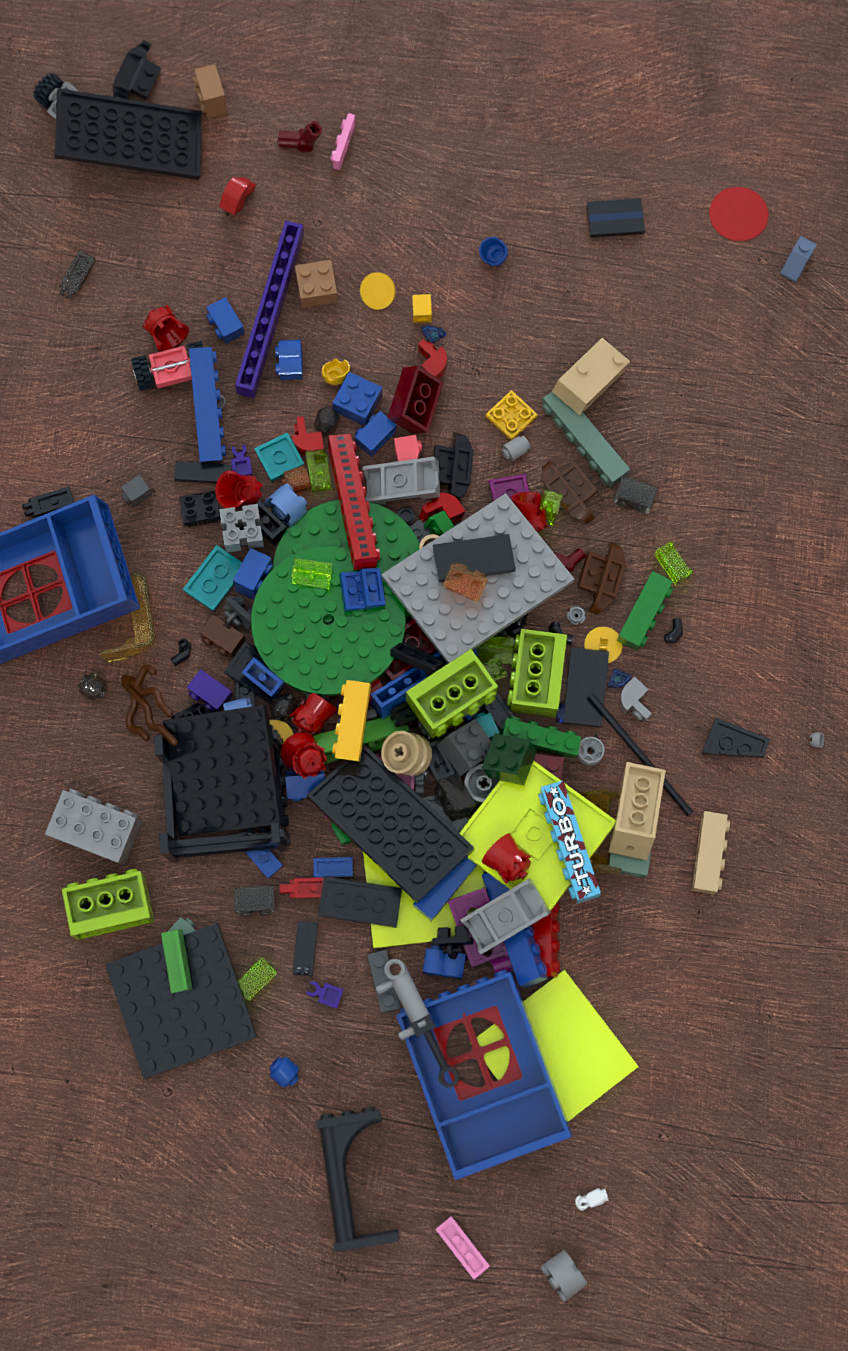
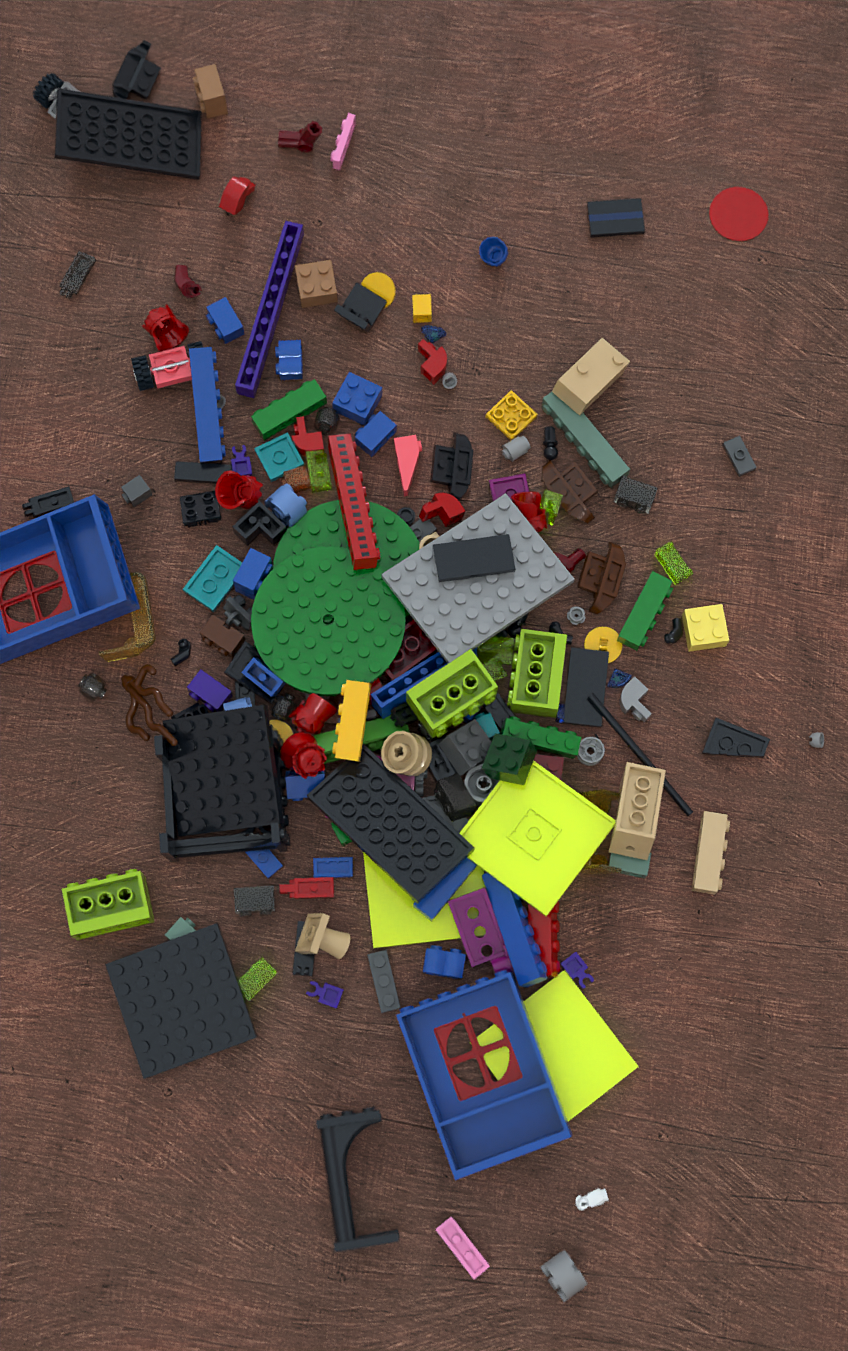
(94, 826): light grey brick -> none
(176, 961): bright green panel -> none
(184, 283): none -> dark red arm
(233, 520): light grey brick -> none
(284, 411): none -> green brick
(284, 1072): blue head -> none
(312, 573): clear neon green hinge -> none
(317, 936): none -> tan plant
(335, 371): yellow hair -> none
(360, 902): black tile -> none
(361, 307): none -> black bracket
(362, 589): blue slope -> none
(402, 480): light grey piece -> none
(415, 400): dark red brick -> none
(417, 658): black plate -> none
(420, 1019): light grey piece -> none
(439, 523): green brick -> none
(444, 939): black hips -> none
(451, 382): none -> light grey hinge
(465, 582): clear orange brick -> none
(506, 915): light grey piece -> none
(507, 859): red hat -> none
(550, 451): none -> black axle
(570, 842): brick -> none
(575, 968): none -> dark purple plate
(705, 627): none -> light yellow brick
(739, 456): none -> dark grey plate
(798, 259): sand blue slope -> none

